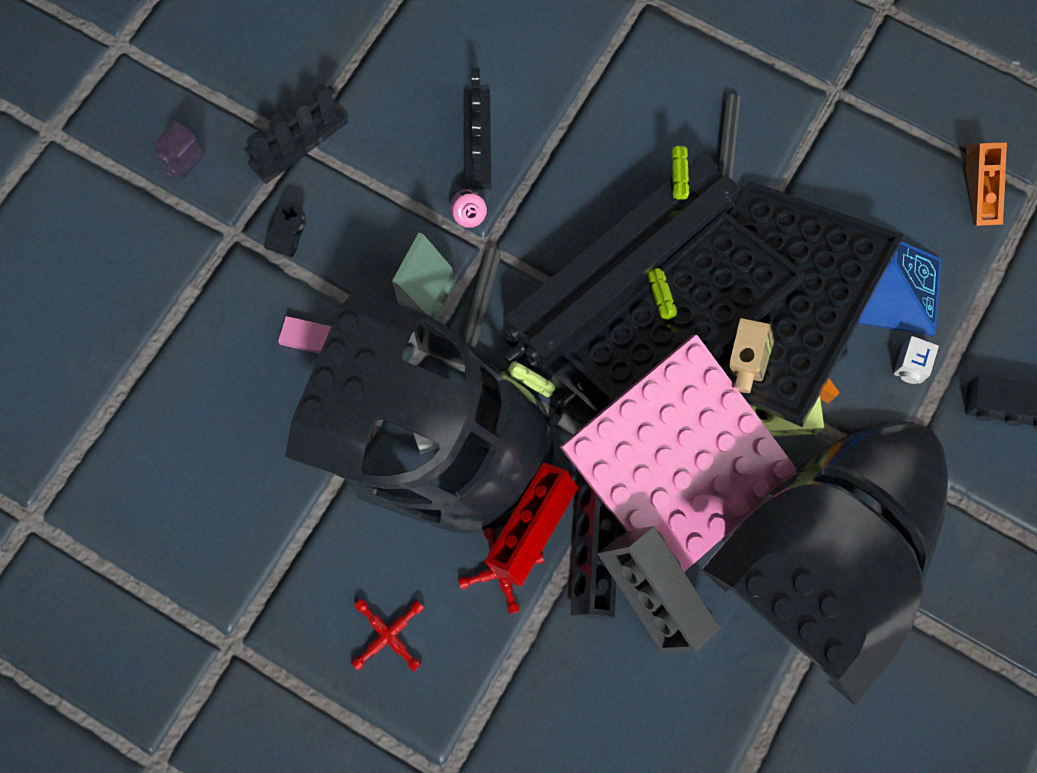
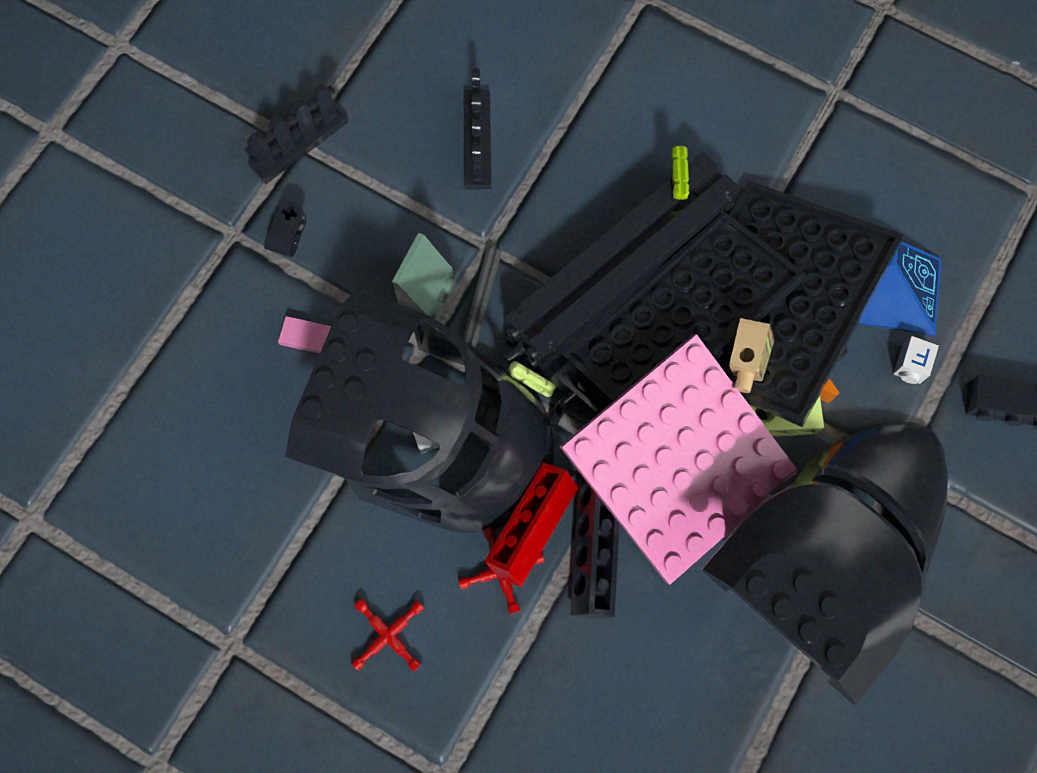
(178, 150): clear purple brick -> none
(465, 200): bright pink head -> none
(659, 591): dark grey brick -> none
(662, 294): lime axle -> none
(729, 135): dark grey axle -> none
(986, 181): orange slope -> none

